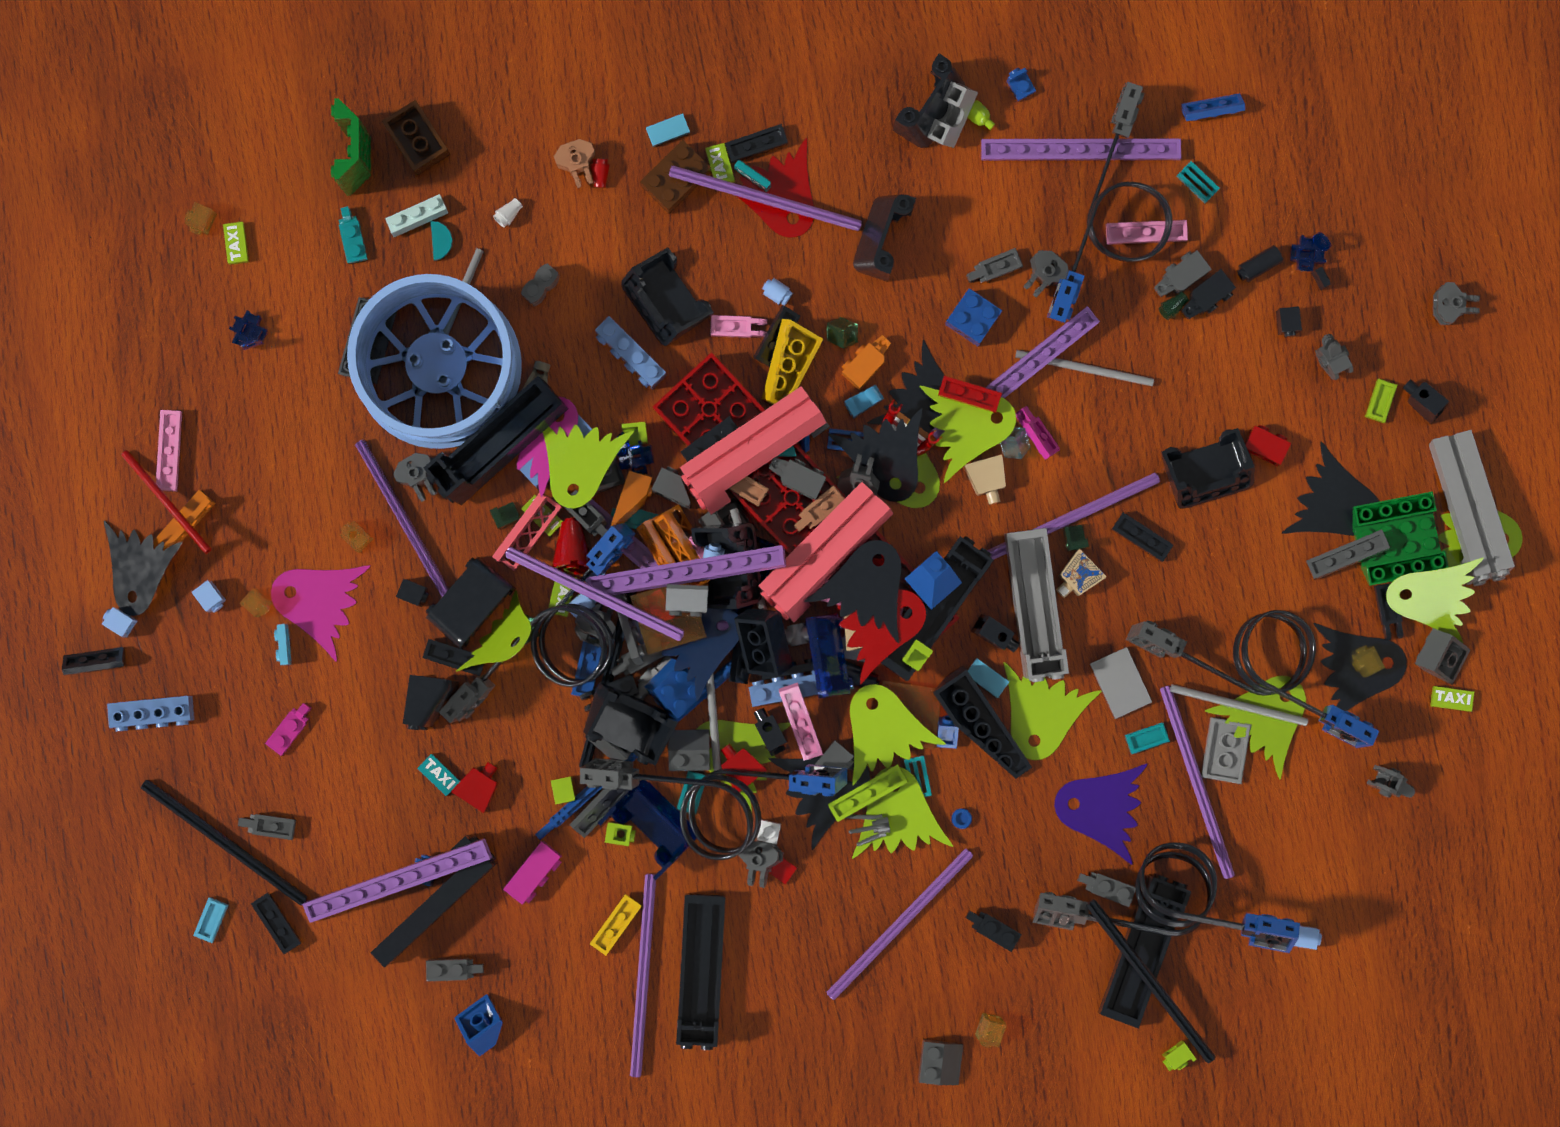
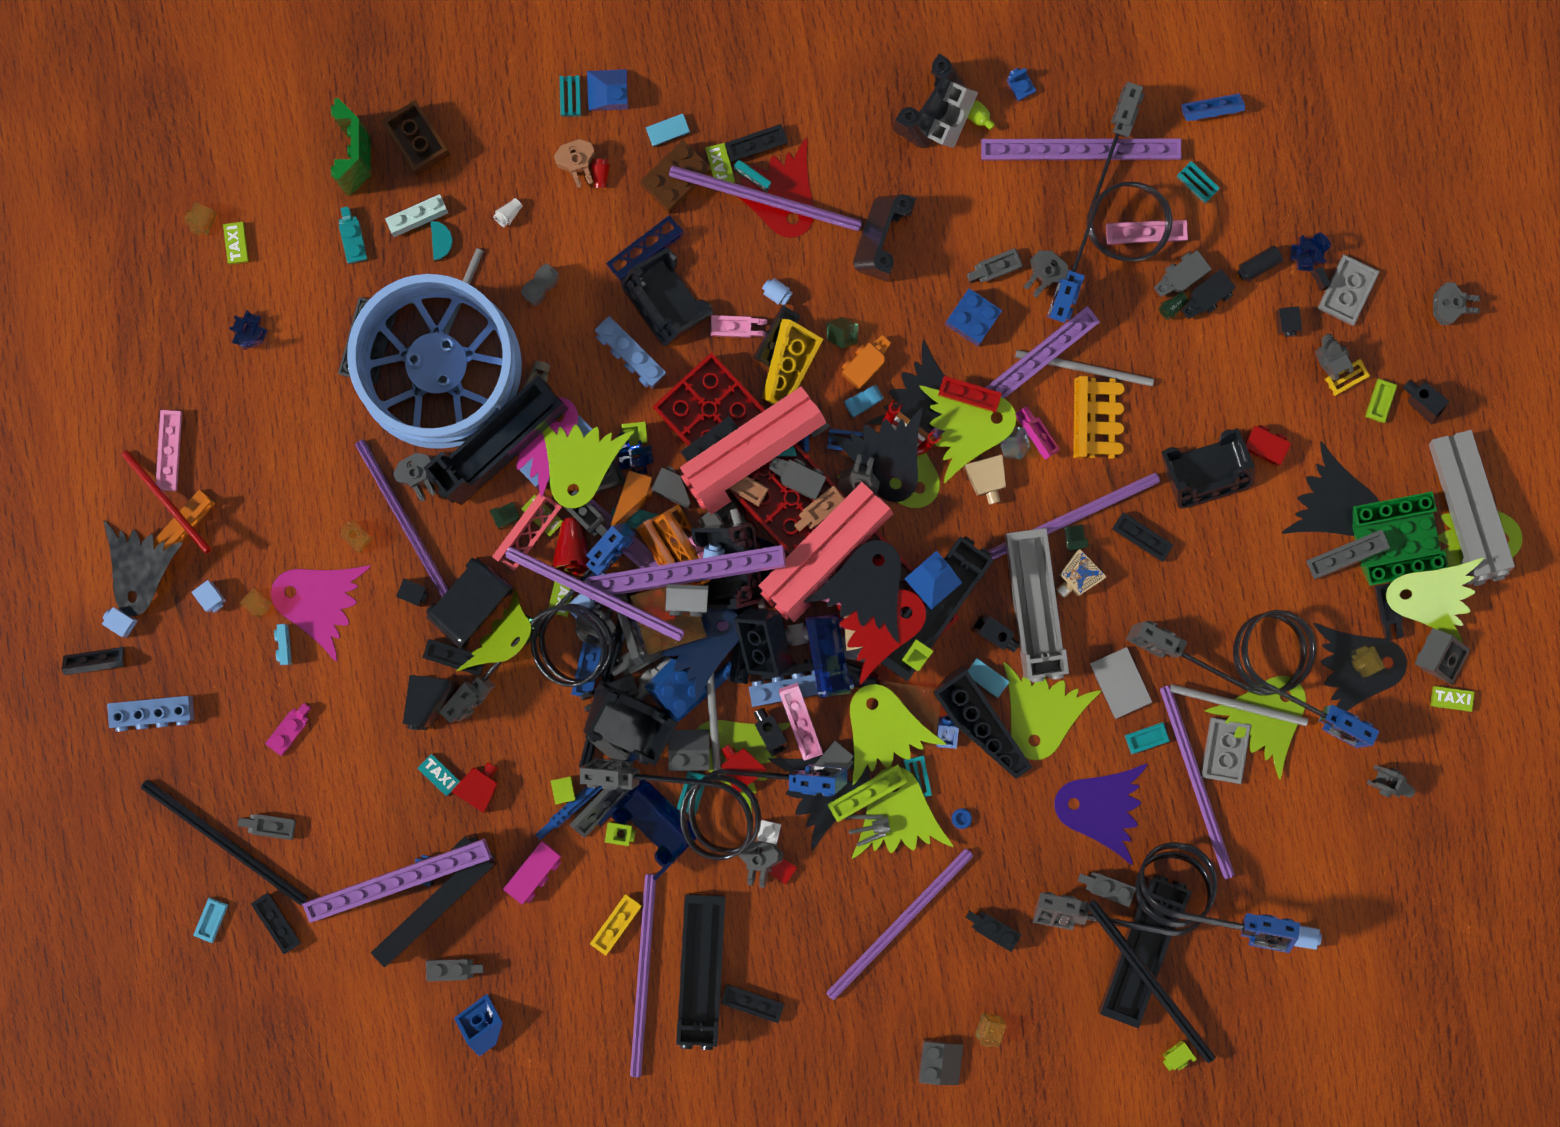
(570, 113): none -> teal tile
(607, 90): none -> blue slope
(661, 244): none -> clear blue fence
(752, 1003): none -> black plate
(1082, 427): none -> light orange fence
(1348, 290): none -> light grey tile
(1362, 369): none -> yellow tile

